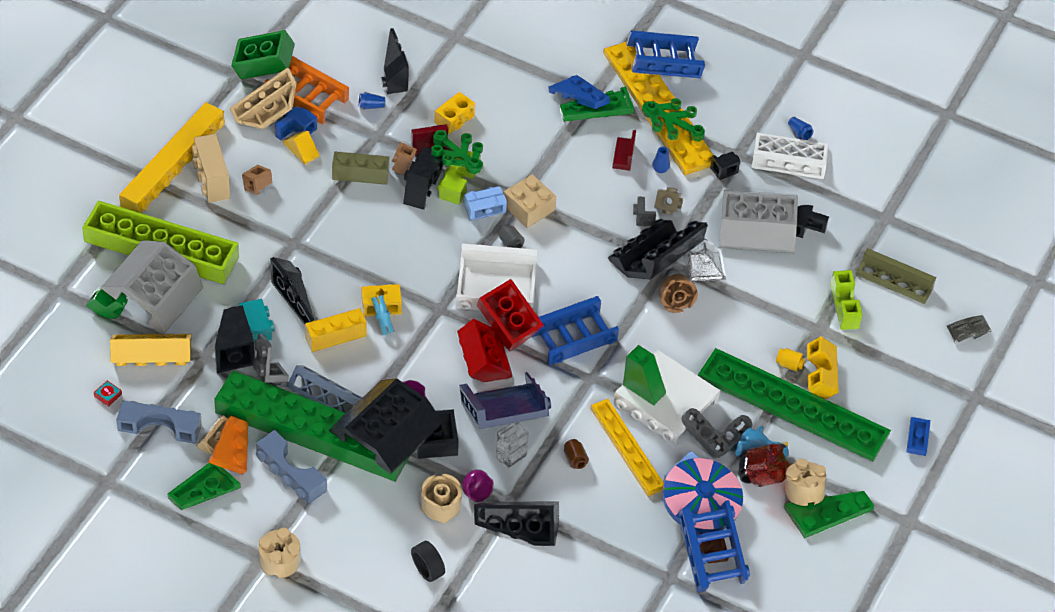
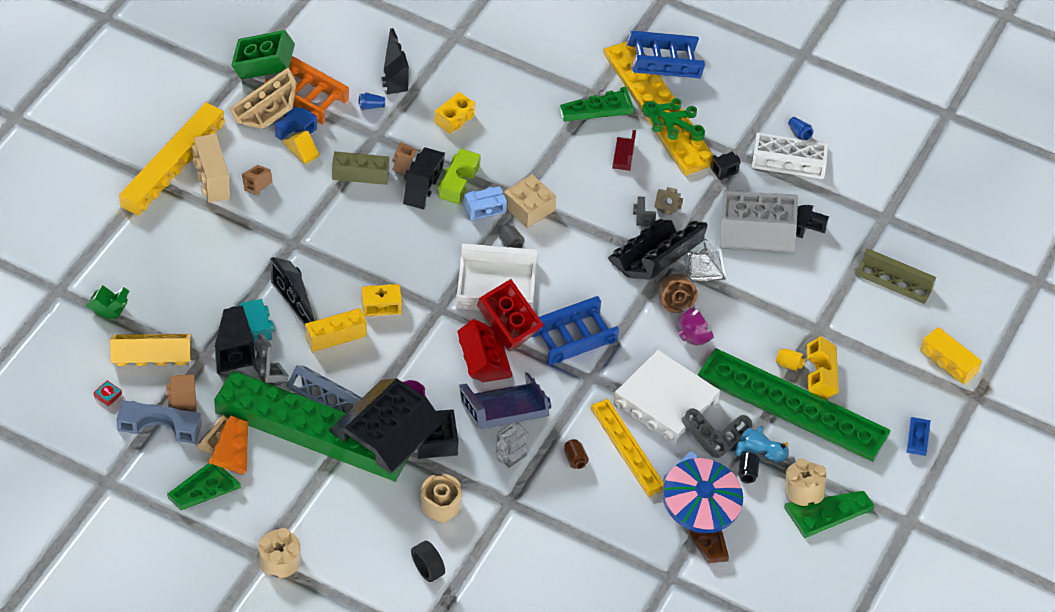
(124, 229): lime brick -> none
(157, 281): light grey slope -> none
(182, 392): none -> medium nougat brick
(306, 483): sand blue arch -> none
(382, 315): medium azure pin -> none
(424, 137): dark red panel -> none
(472, 164): green plant -> none
(477, 485): magenta hair -> none
(528, 521): black wedge -> none
(580, 89): blue wing -> none
(643, 375): green slope -> none
(661, 161): blue cone -> none
(694, 328): none -> magenta cylinder
(698, 559): blue fence -> none
(767, 465): clear red brick -> none
(847, 308): lime arch -> none
(950, 355): none -> yellow brick
(965, 328): clear smoke slope -> none

